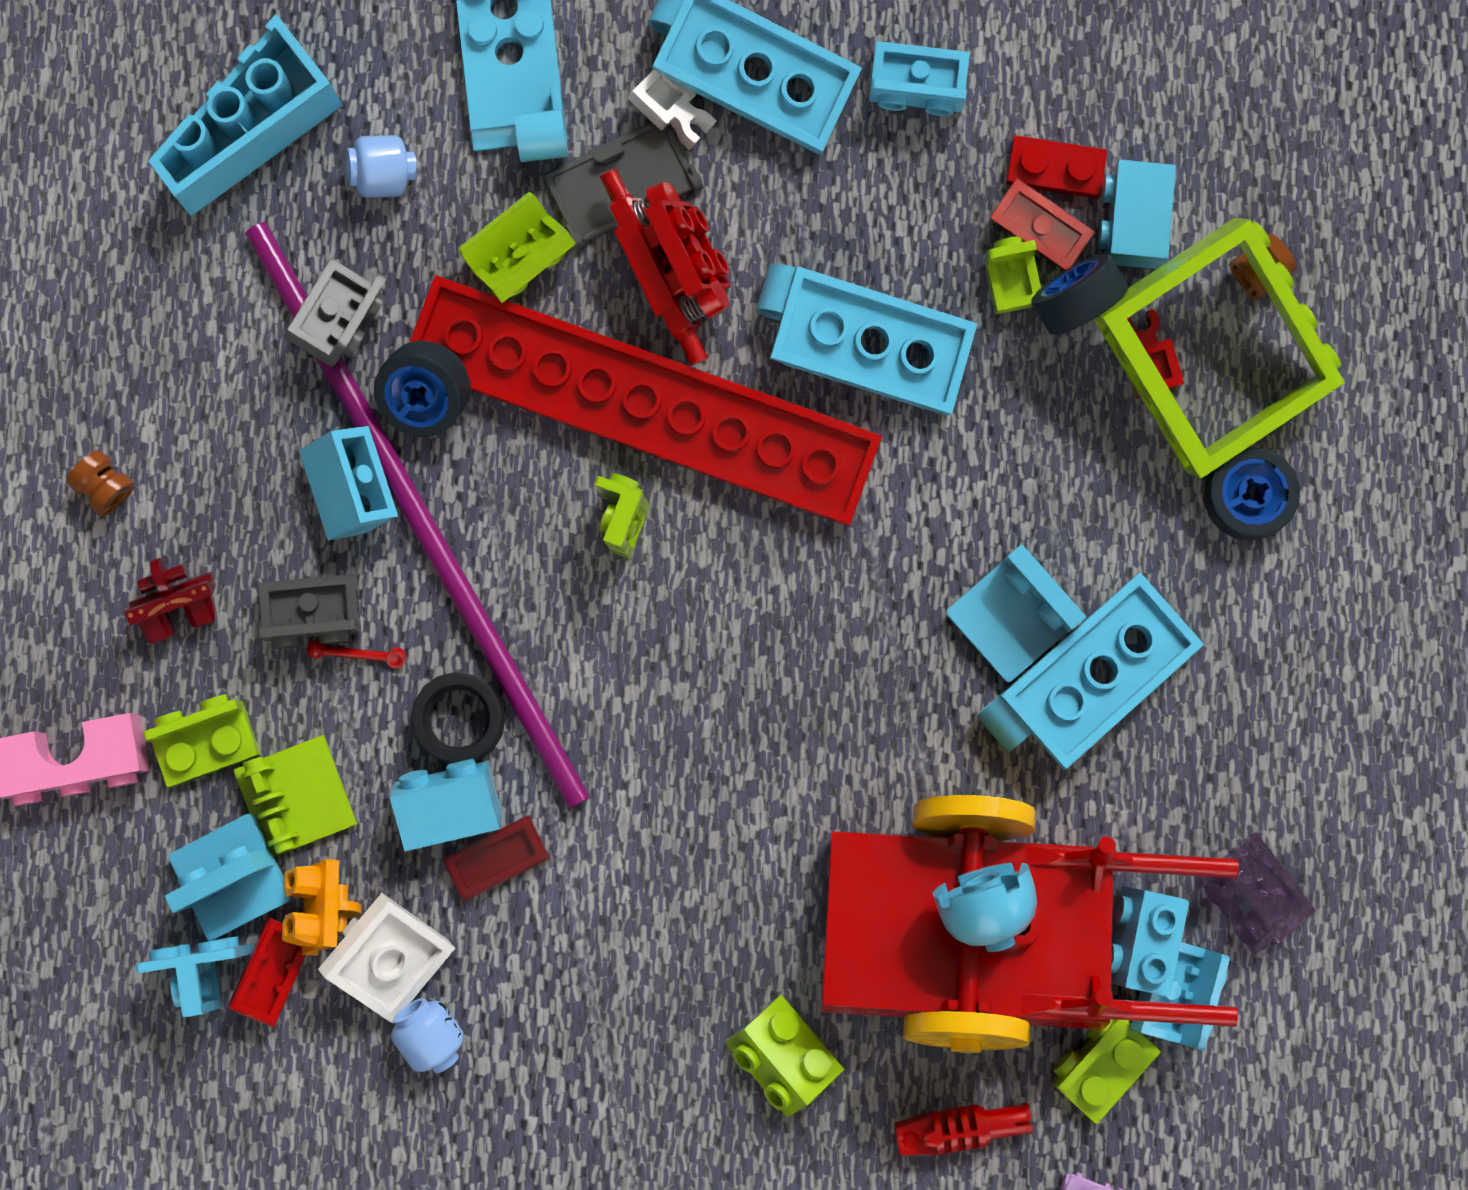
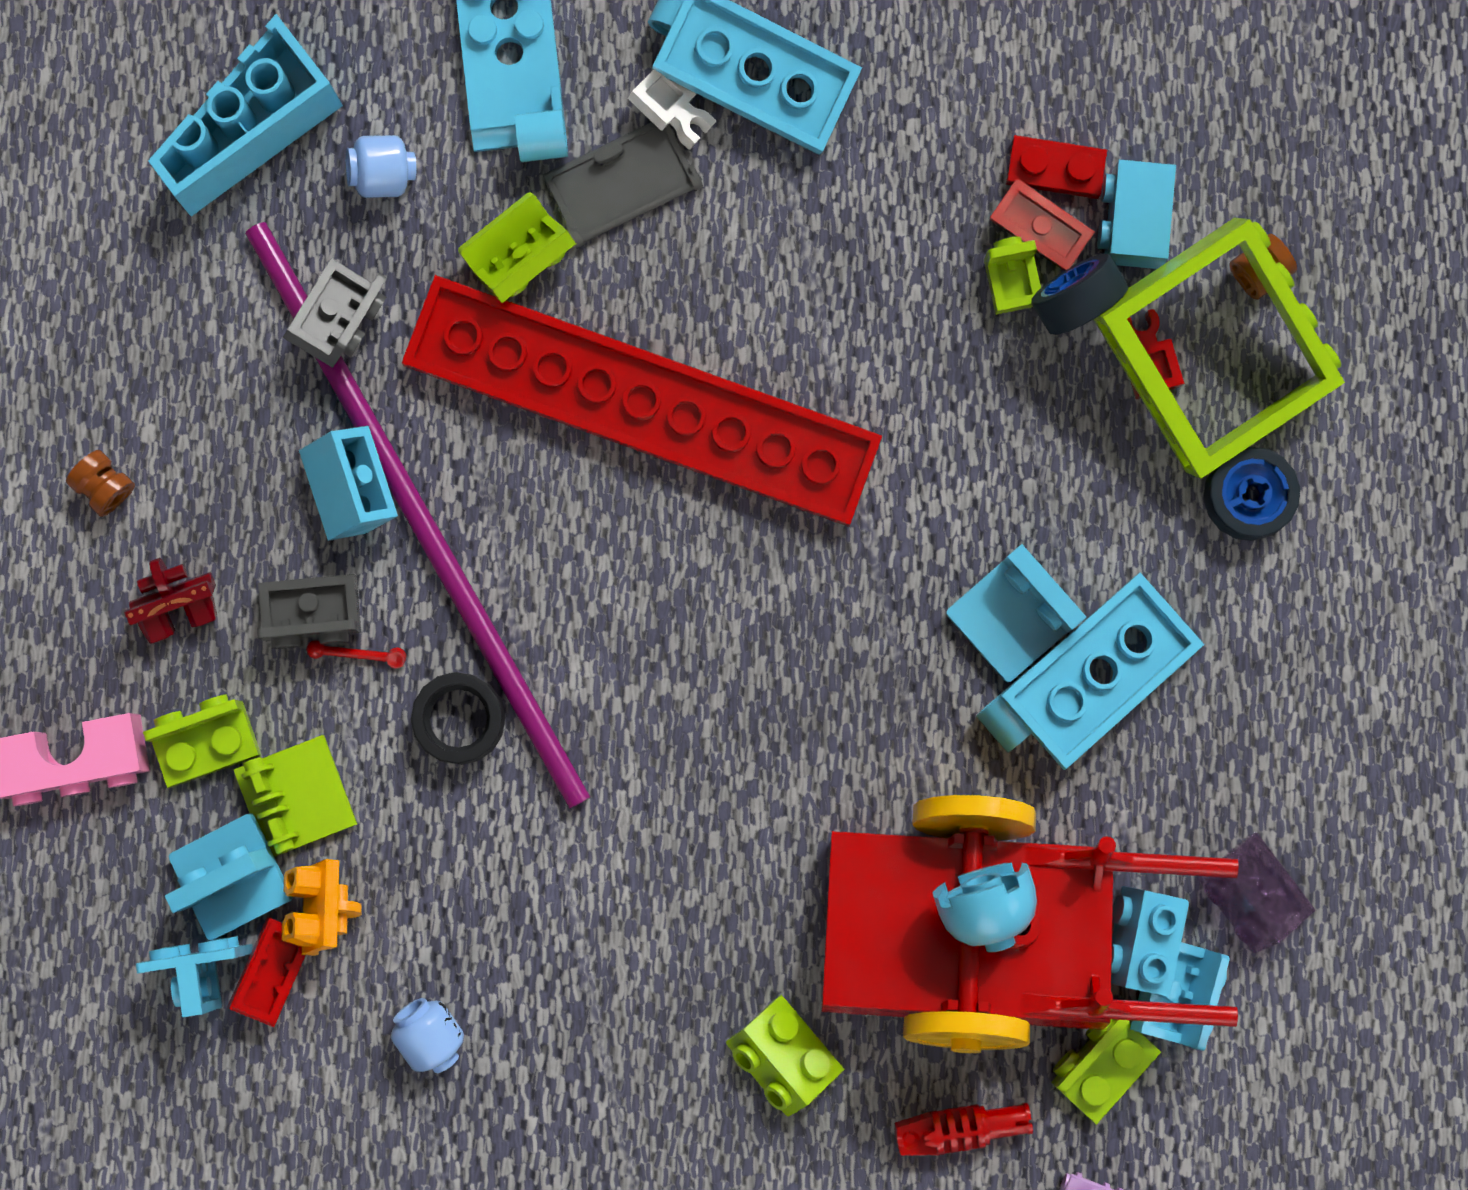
(386, 957): white hinge -> none
(426, 366): wheel -> none
(445, 804): medium azure brick -> none
(496, 858): dark red tile -> none
(625, 520): lime bracket -> none
(671, 258): red piece -> none
(824, 329): medium azure hinge -> none
(919, 78): medium azure bracket -> none

